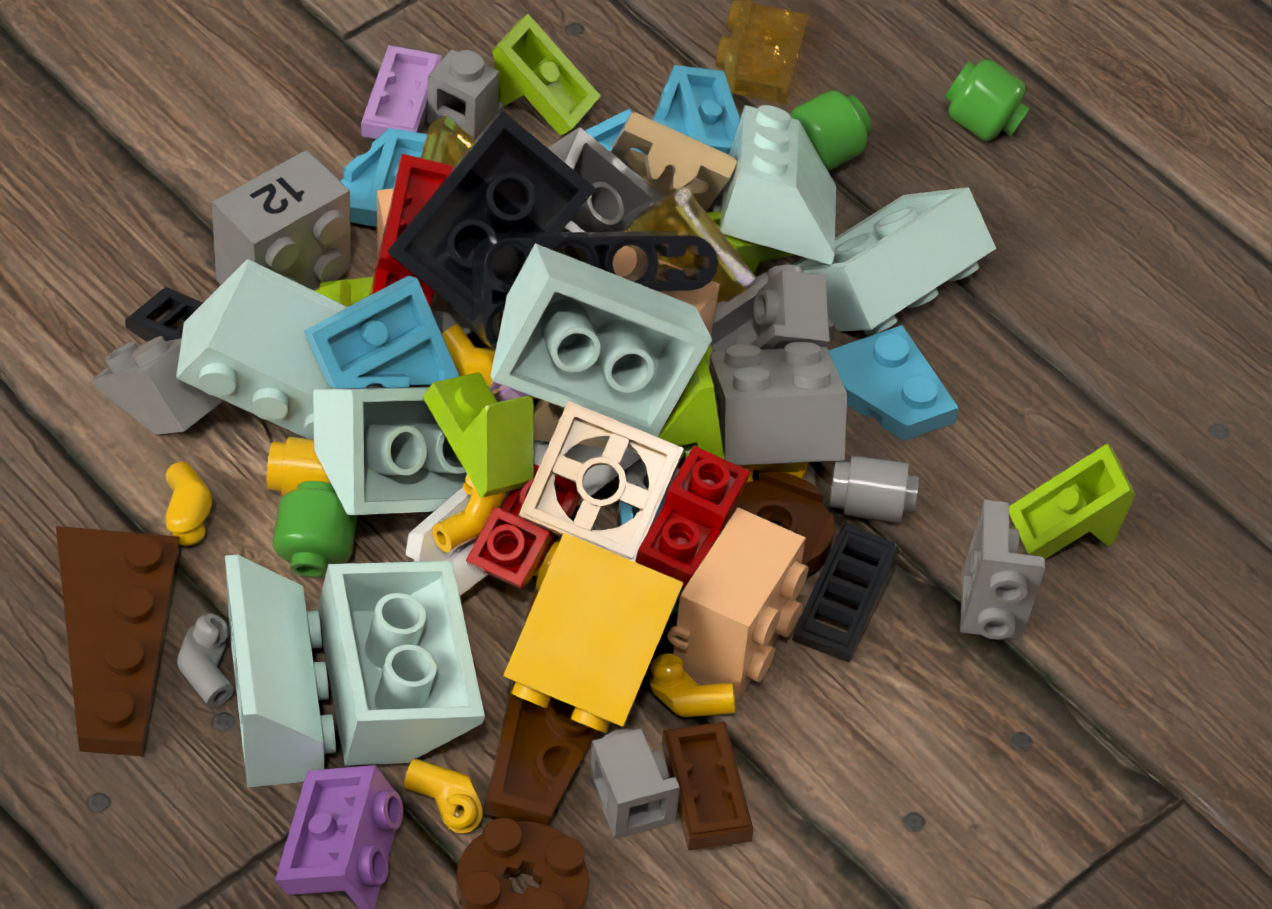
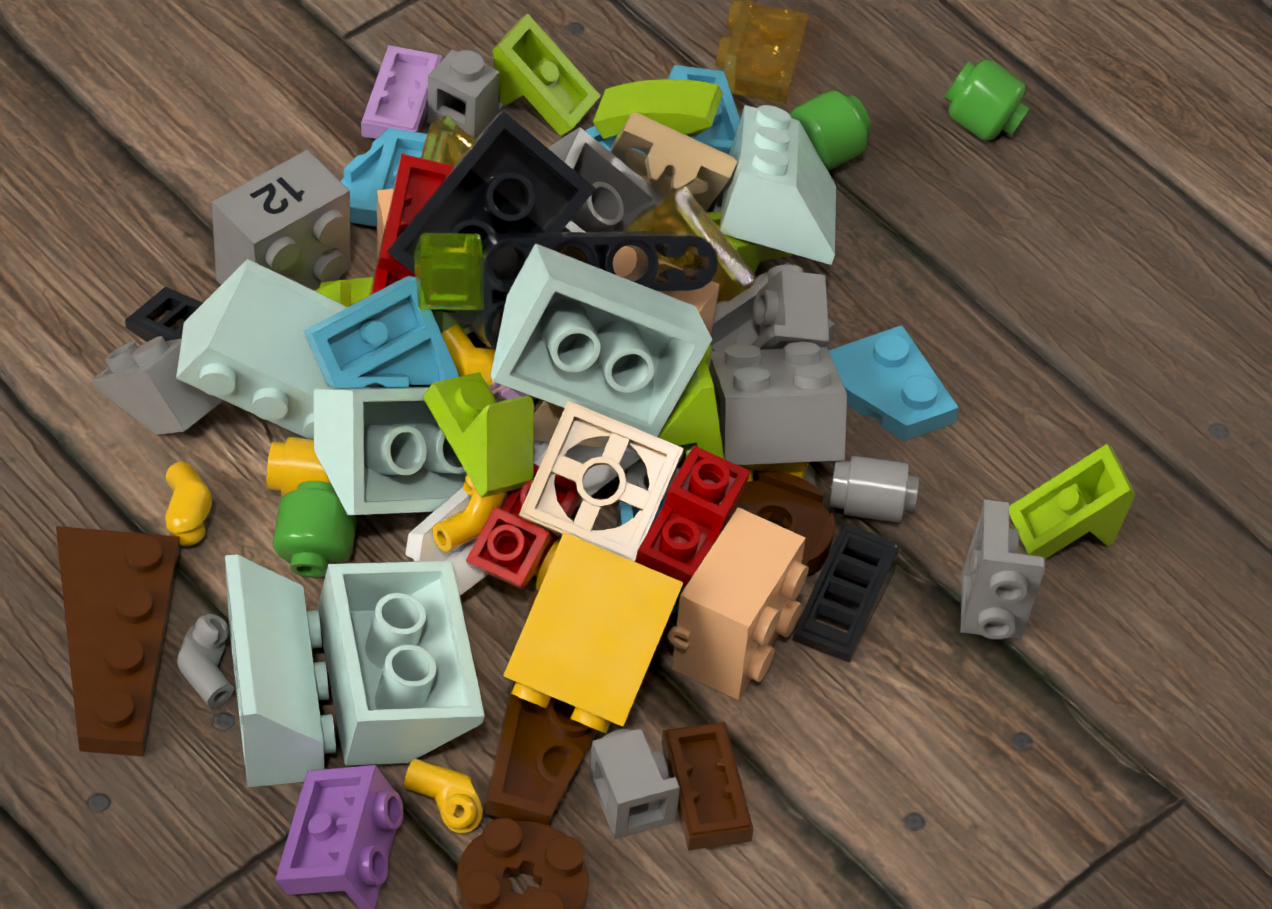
(448, 271): none -> clear neon green slope
(676, 103): none -> lime slope
(684, 694): yellow arm -> none
(901, 257): light aqua slope -> none

